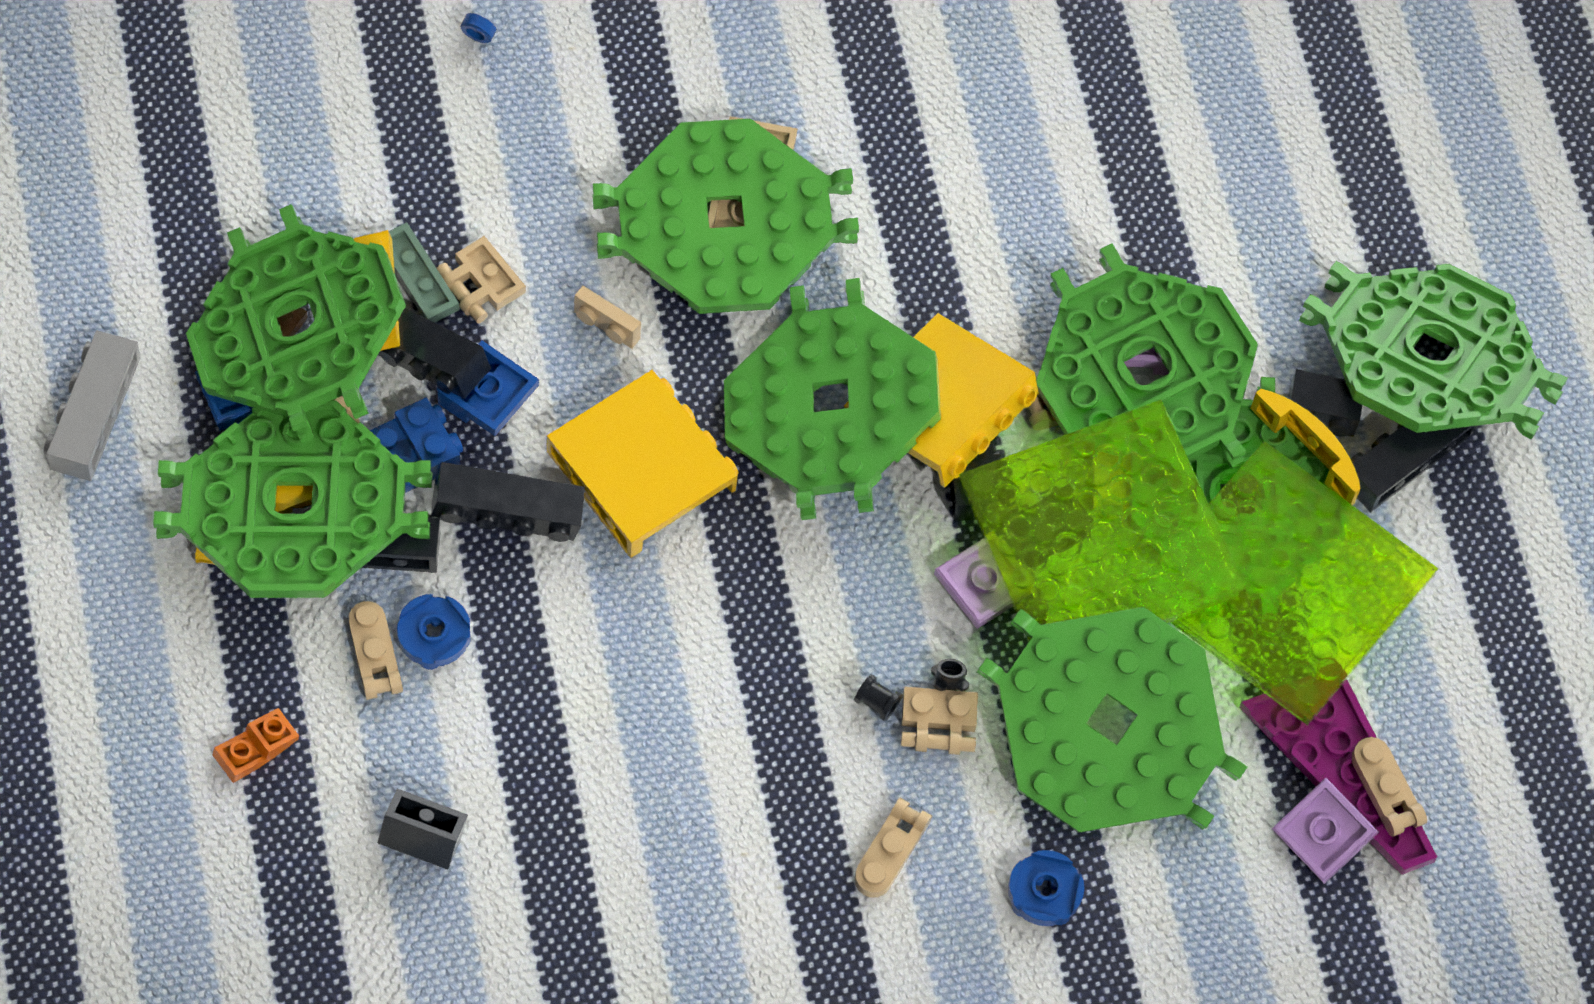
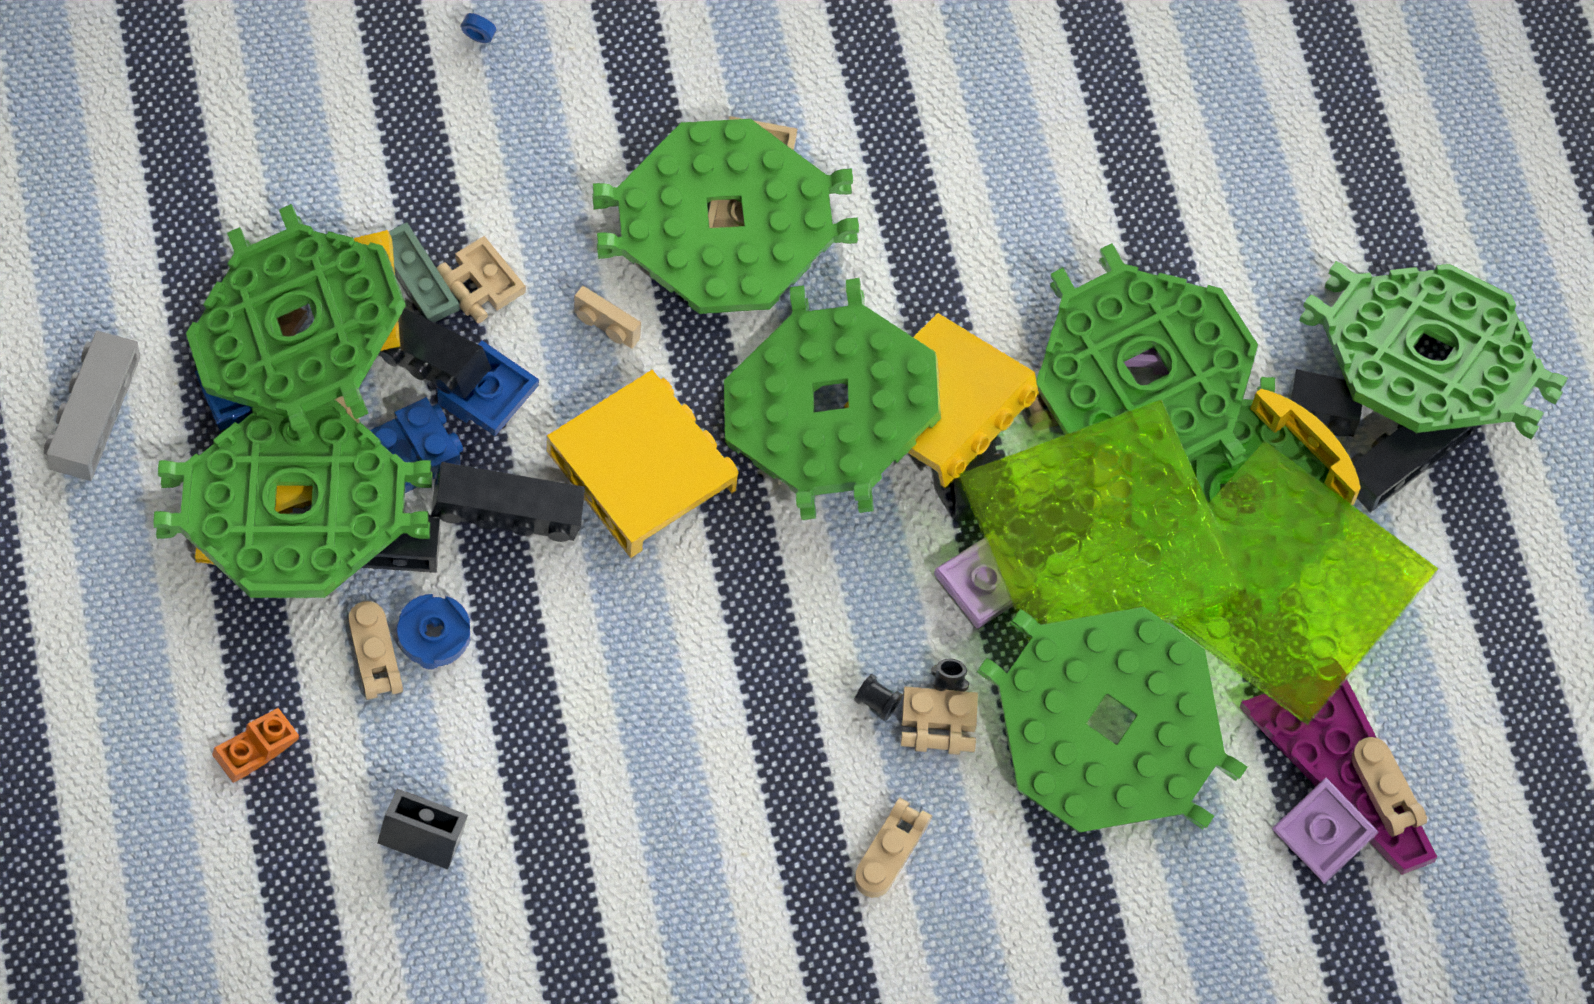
(1042, 909): blue plate -> none

